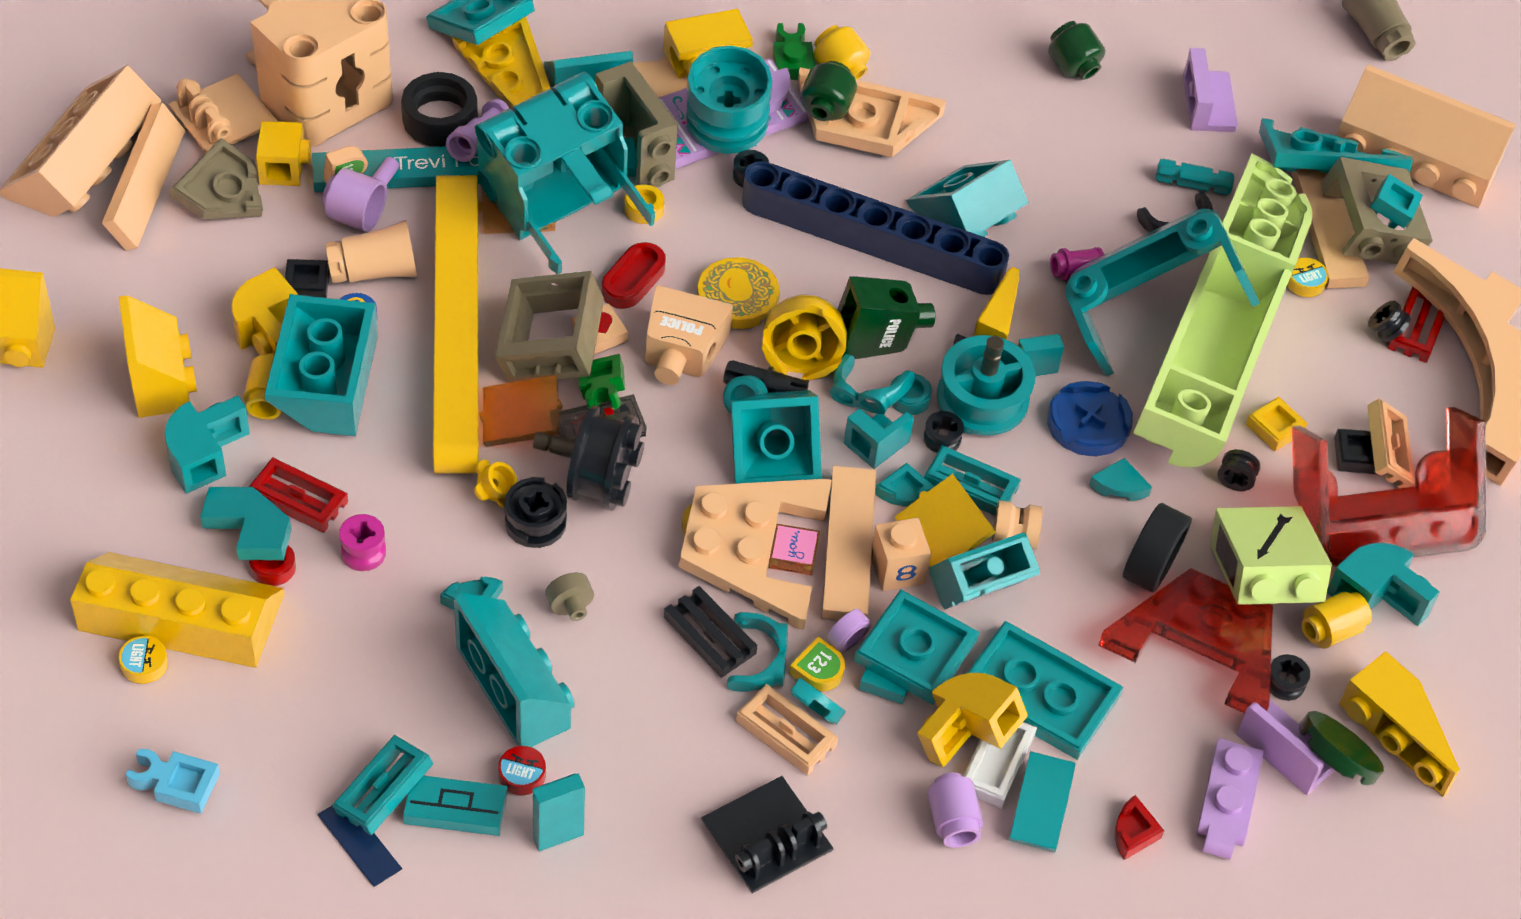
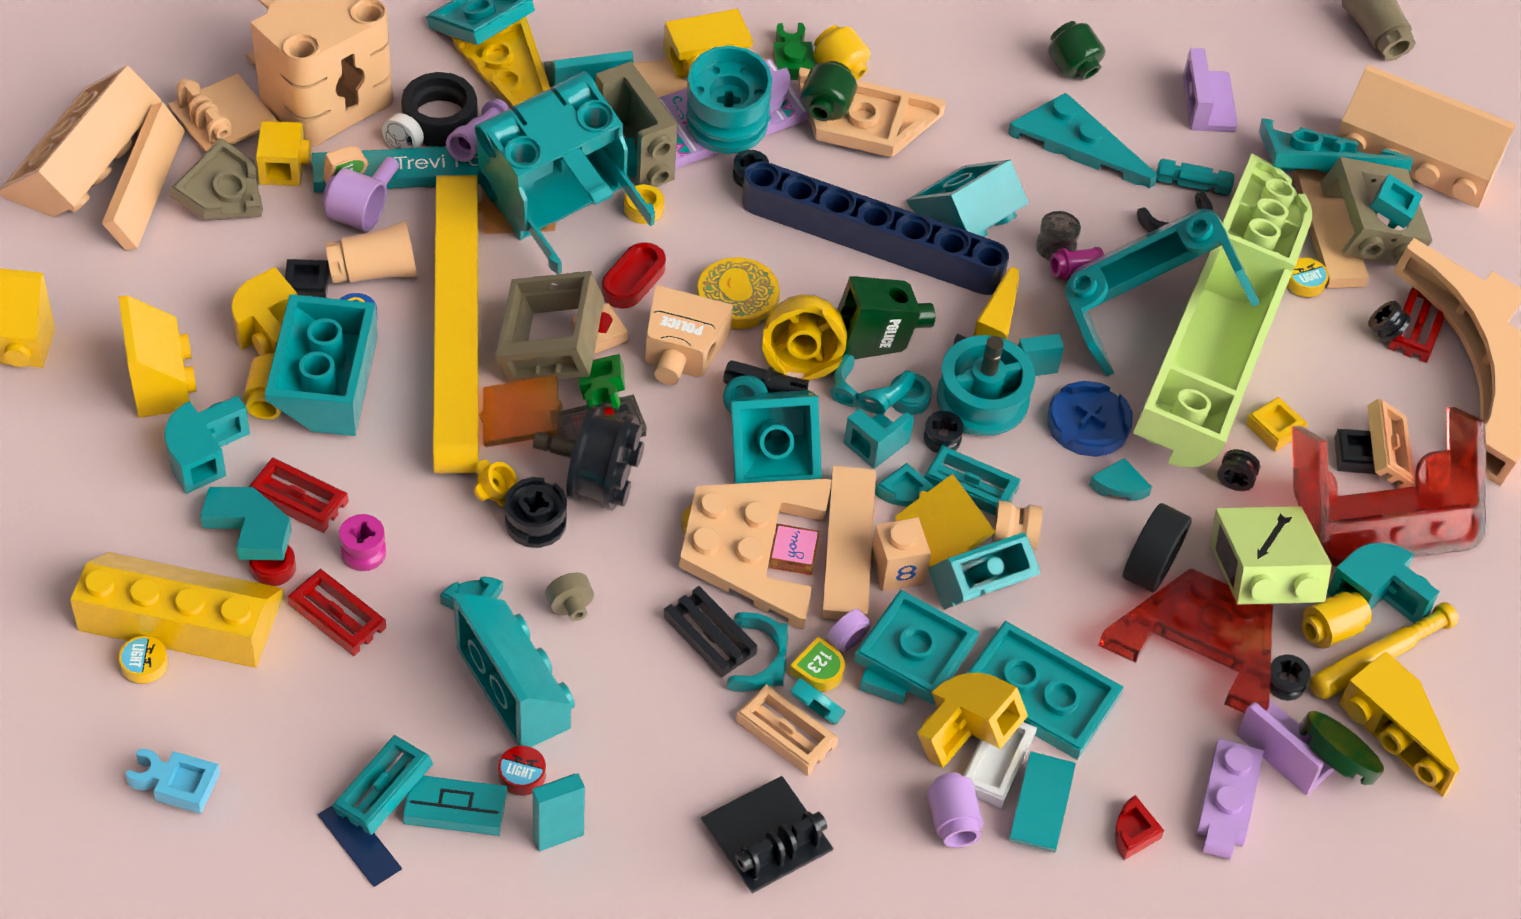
(361, 634): none -> red tile
(402, 132): none -> white tile
(1057, 231): none -> clear smoke wheel
(1082, 138): none -> teal wing
(1337, 675): none -> yellow piece

